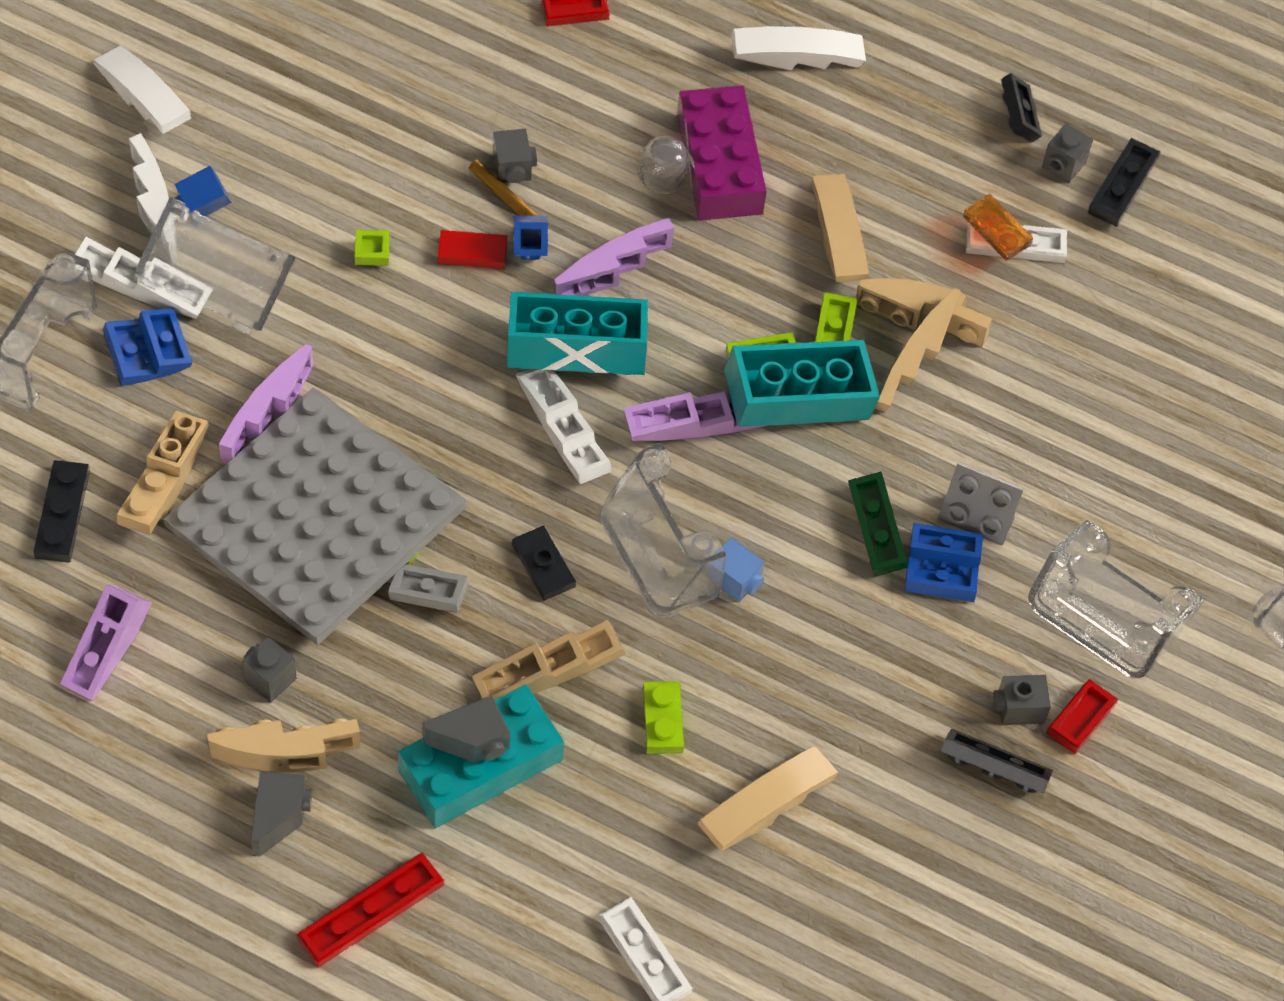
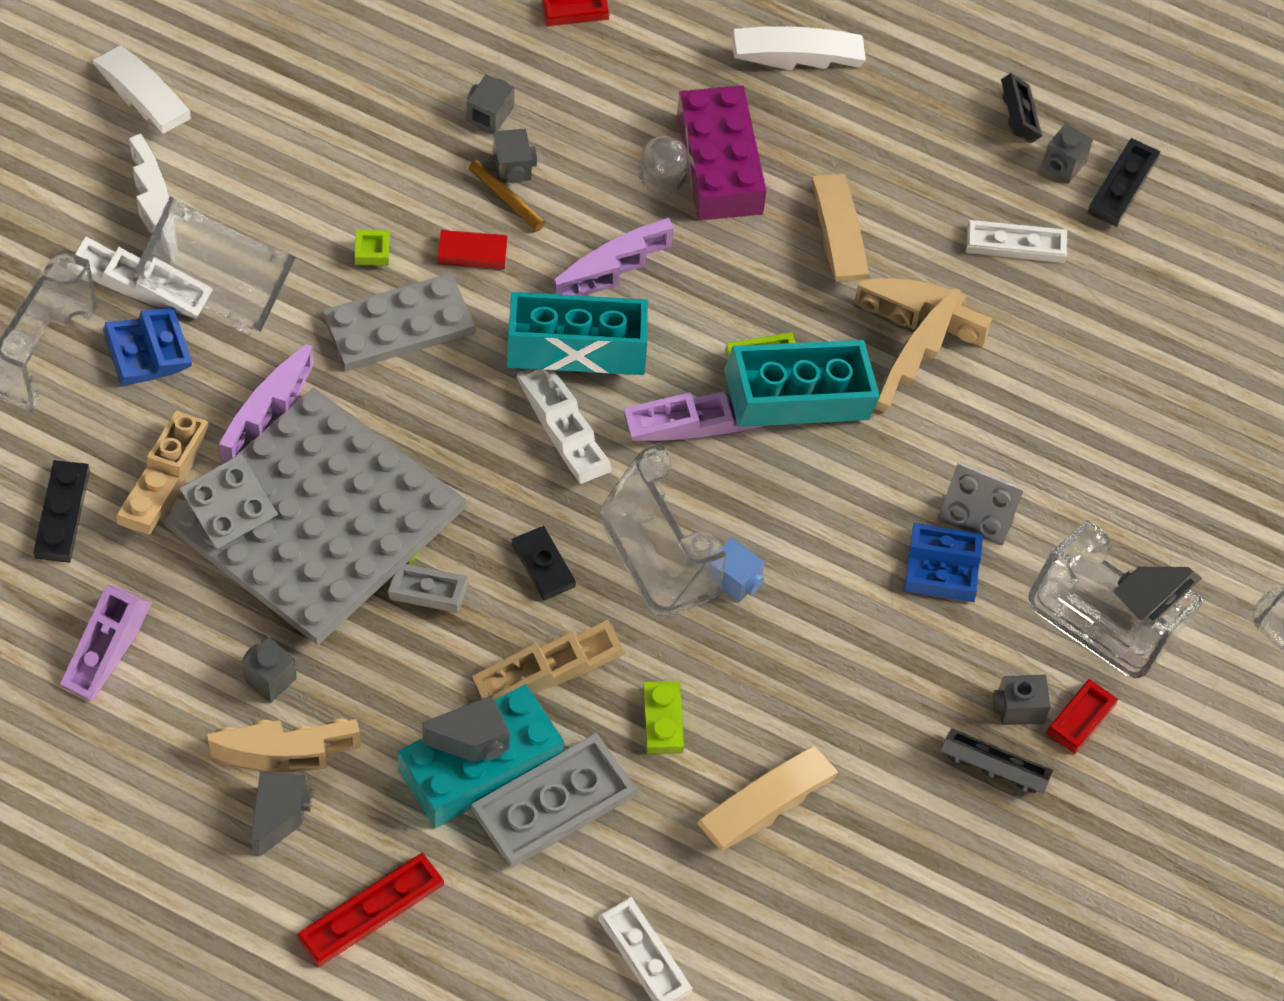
(203, 192): blue brick -> none
(228, 501): none -> light grey hinge
(398, 322): none -> light grey plate
(490, 103): none -> dark grey brick
(530, 237): blue brick -> none
(553, 800): none -> light grey plate
(836, 318): lime plate -> none
(878, 524): dark green plate -> none
(998, 227): clear orange plate -> none
(1154, 590): none -> dark grey slope

